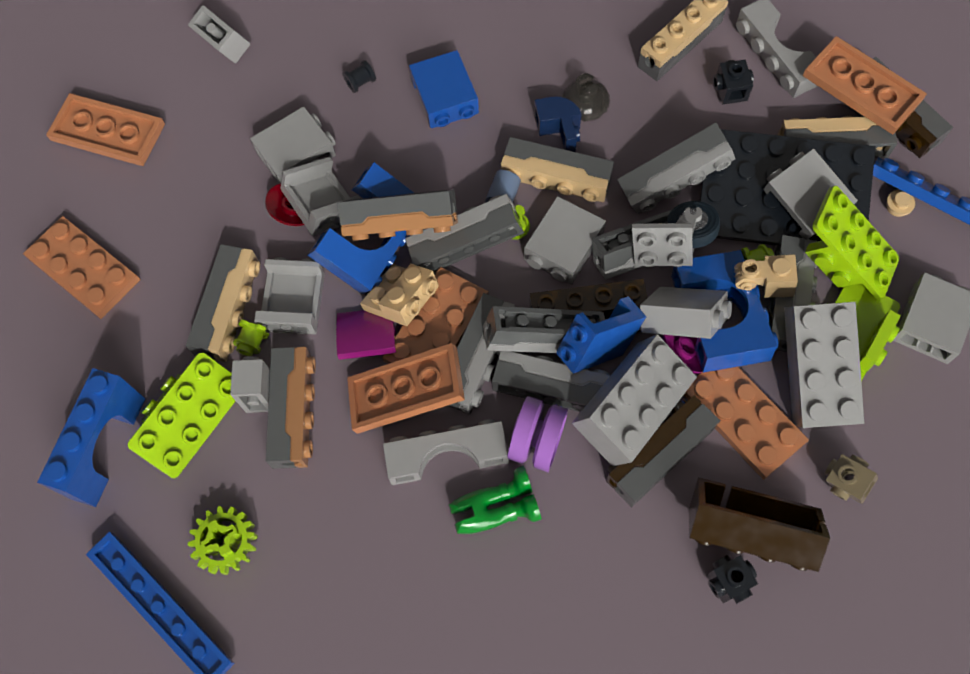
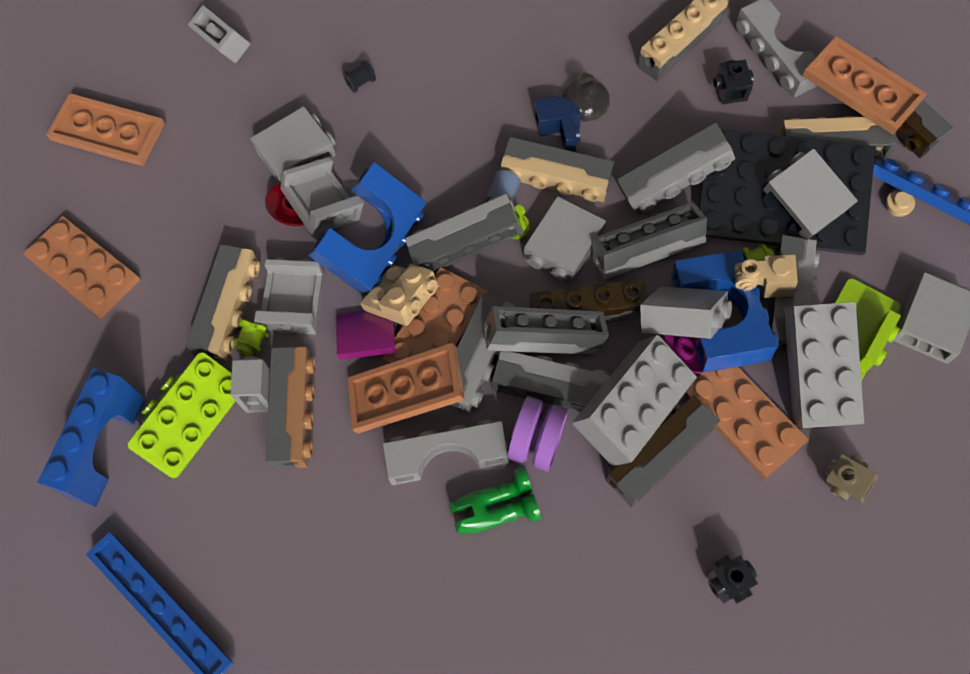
(216, 530): lime gear -> none
(398, 213): piece -> none
(444, 89): blue panel -> none
(595, 343): blue panel -> none
(673, 244): light grey plate -> none
(758, 525): dark brown piece -> none
(850, 246): lime bracket -> none

